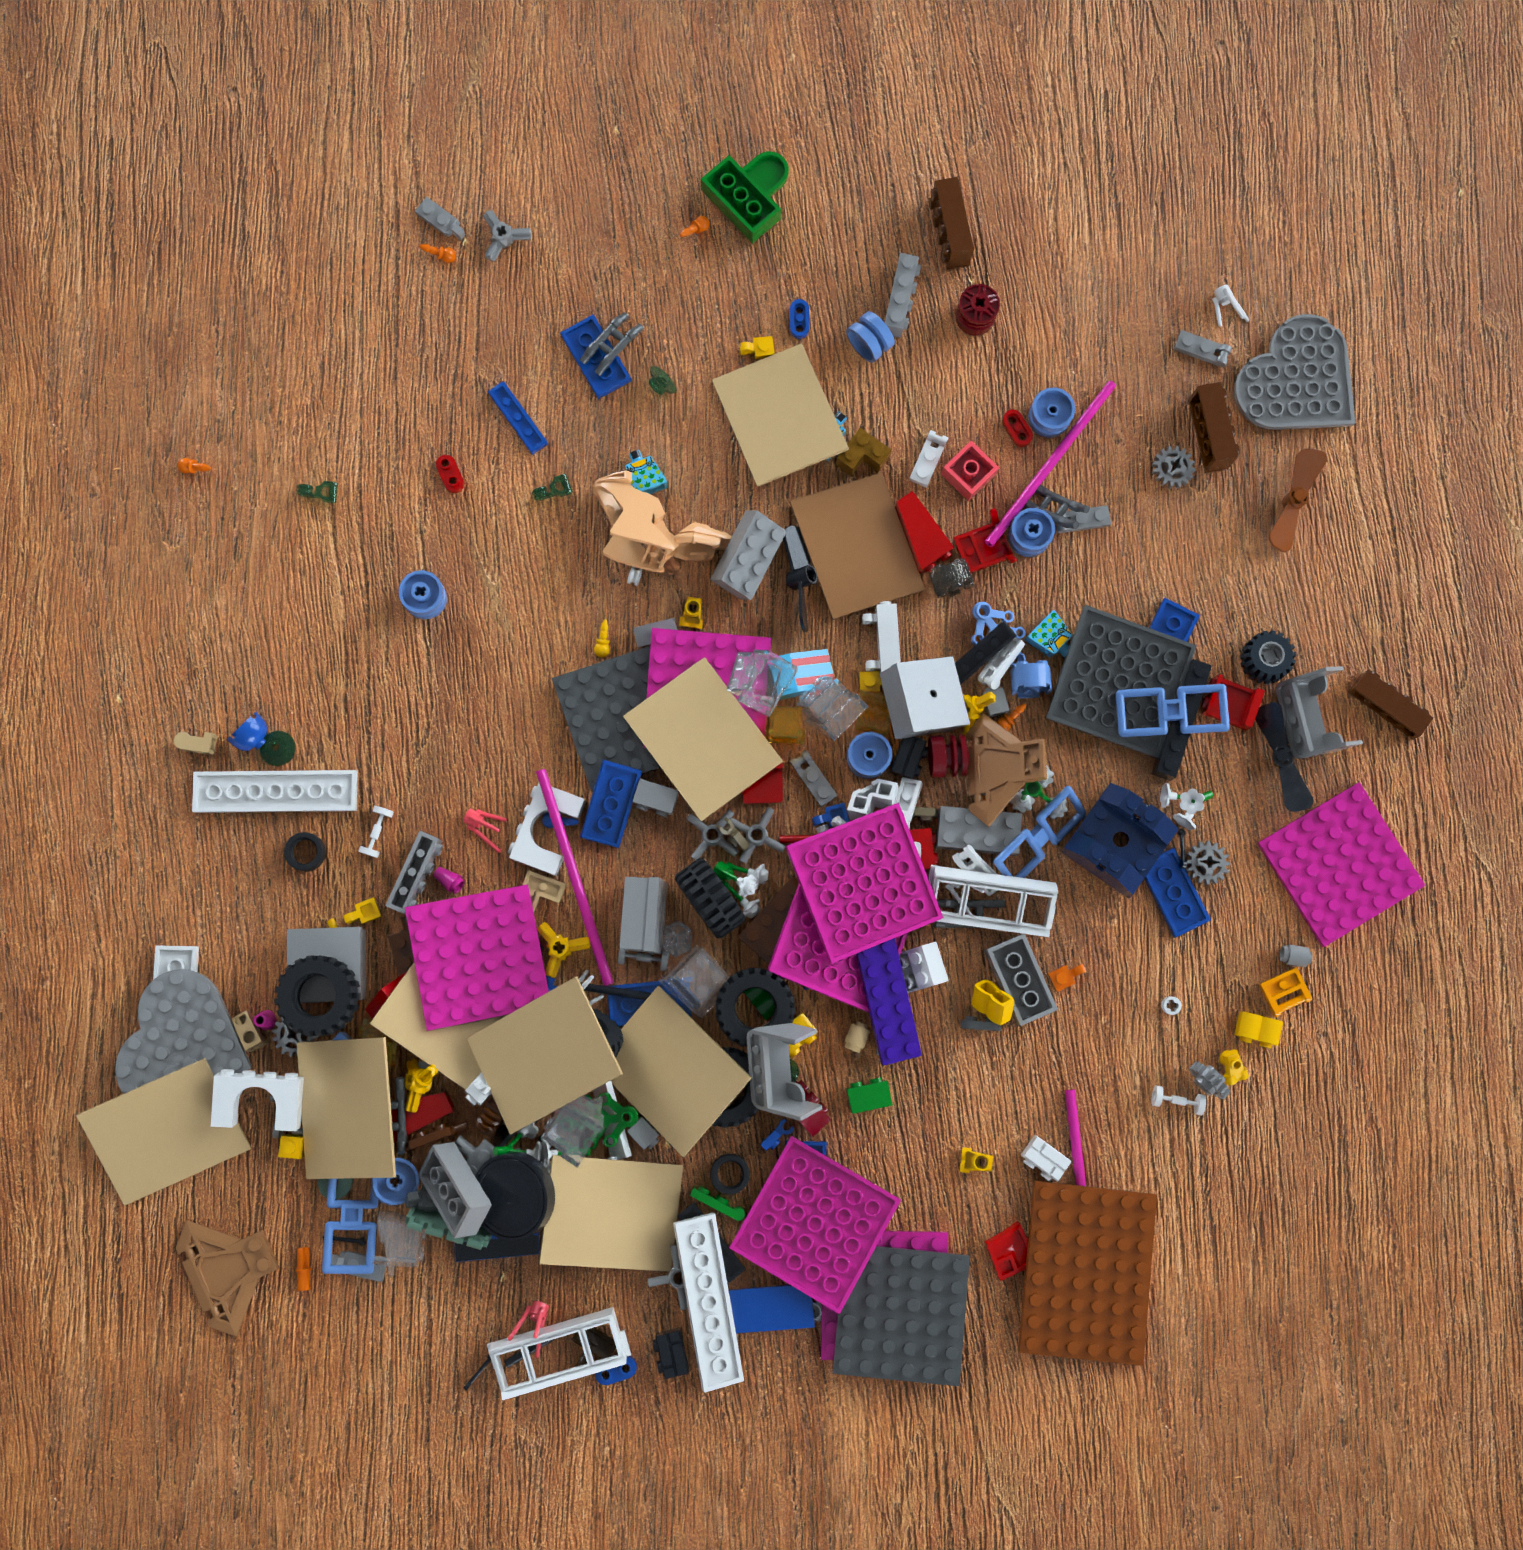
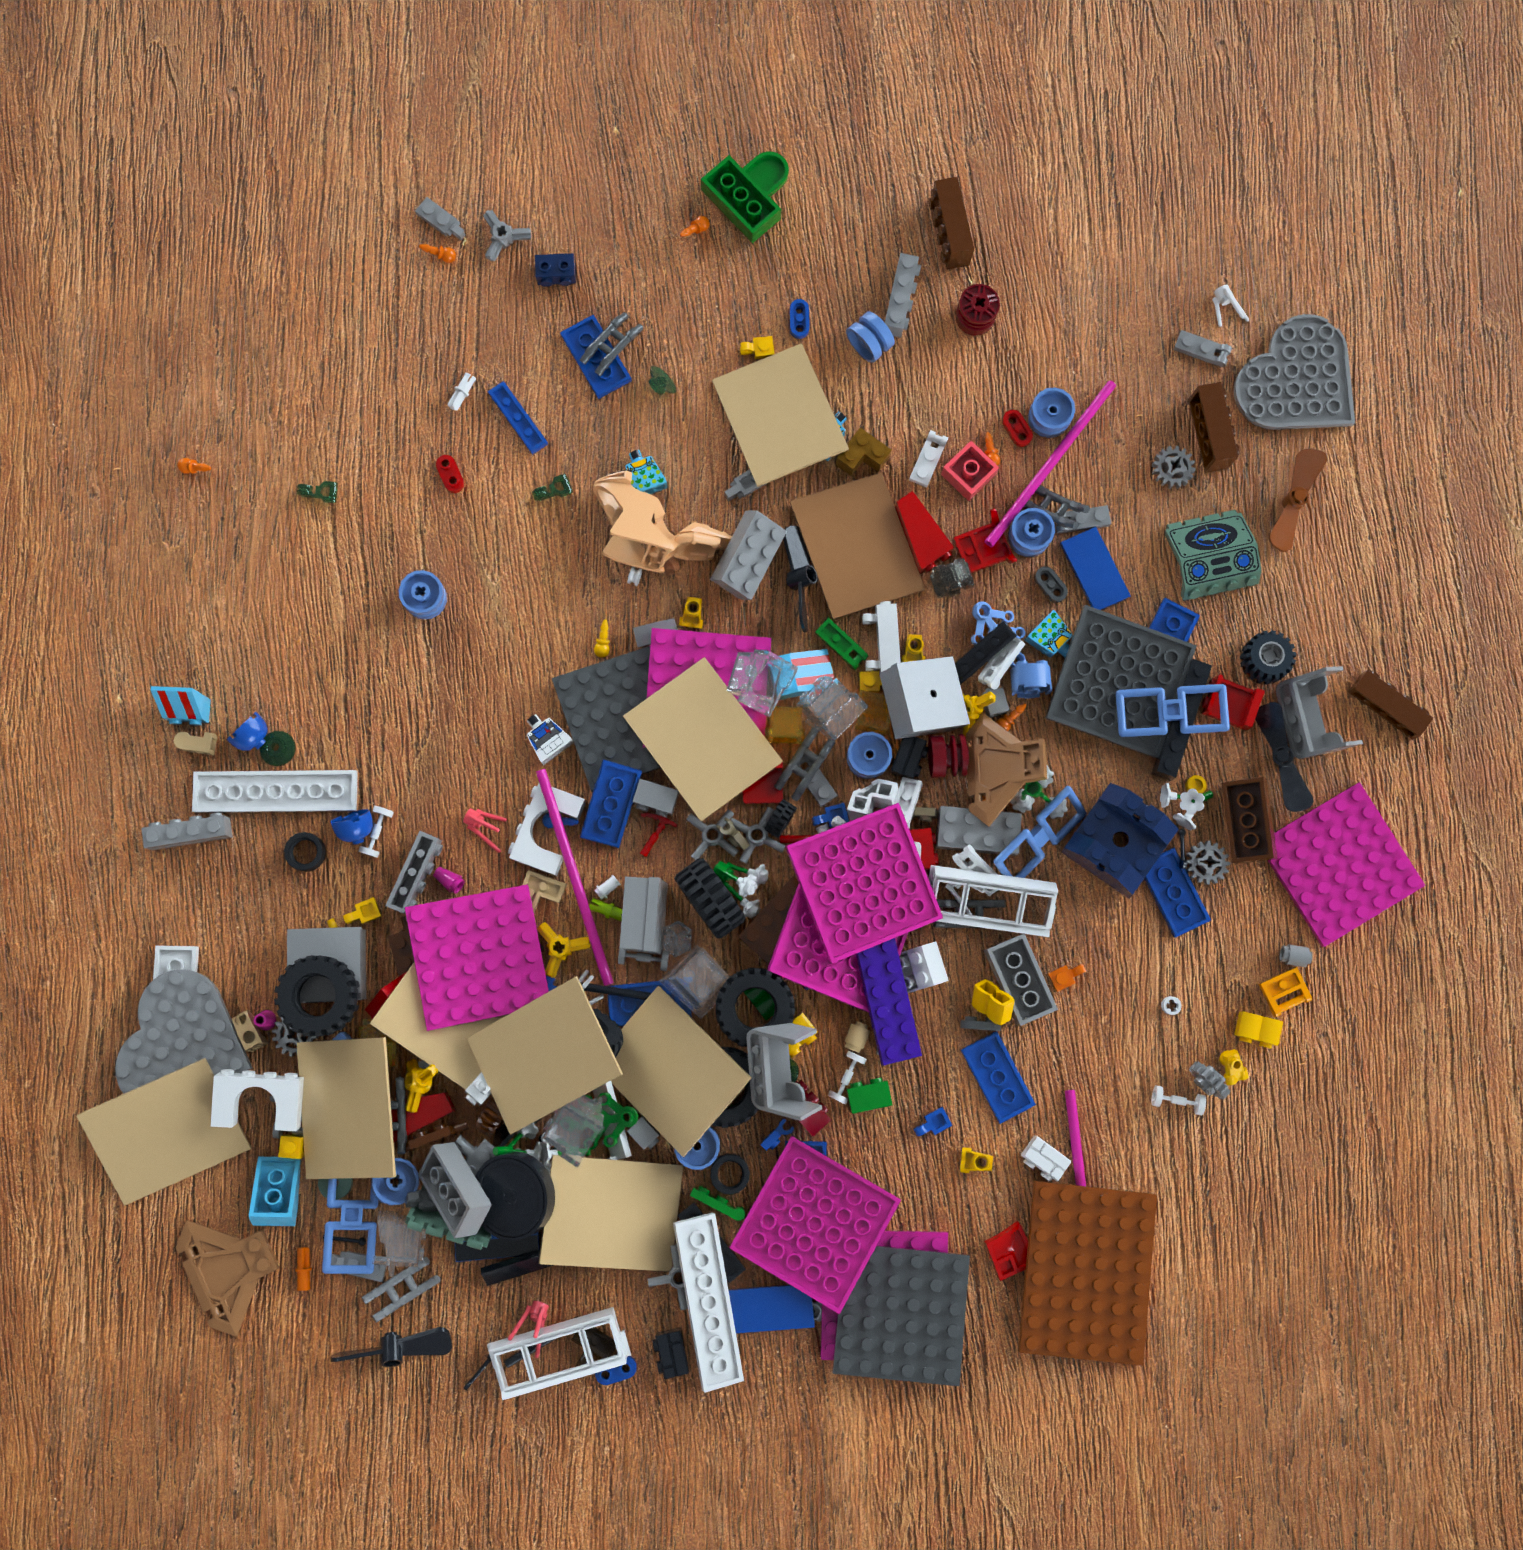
(182, 705): none -> medium azure slope
(186, 832): none -> light grey brick
(275, 1192): none -> medium azure slope
(353, 826): none -> blue cylinder
(394, 1347): none -> black piece
(397, 1301): none -> light grey piece
(461, 392): none -> white axle
(512, 1268): none -> black tile
(547, 738): none -> torso
(555, 269): none -> dark blue brick
(606, 909): none -> lime pin
(607, 887): none -> white pin
(654, 837): none -> red piece
(706, 1155): none -> medium blue wheel
(741, 486): none -> light grey hinge
(780, 818): none -> black tyre
(806, 776): none -> dark grey piece
(841, 643): none -> green plate
(847, 1077): none -> white wheel
(913, 654): none -> yellow plate
(935, 1121): none -> blue plate
(991, 452): none -> orange bar
(998, 1077): none -> blue tile
(1053, 583): none -> dark grey plate
(1095, 569): none -> blue tile
(1196, 782): none -> yellow tile
(1214, 554): none -> sand green hinge
(1249, 820): none -> reddish brown brick

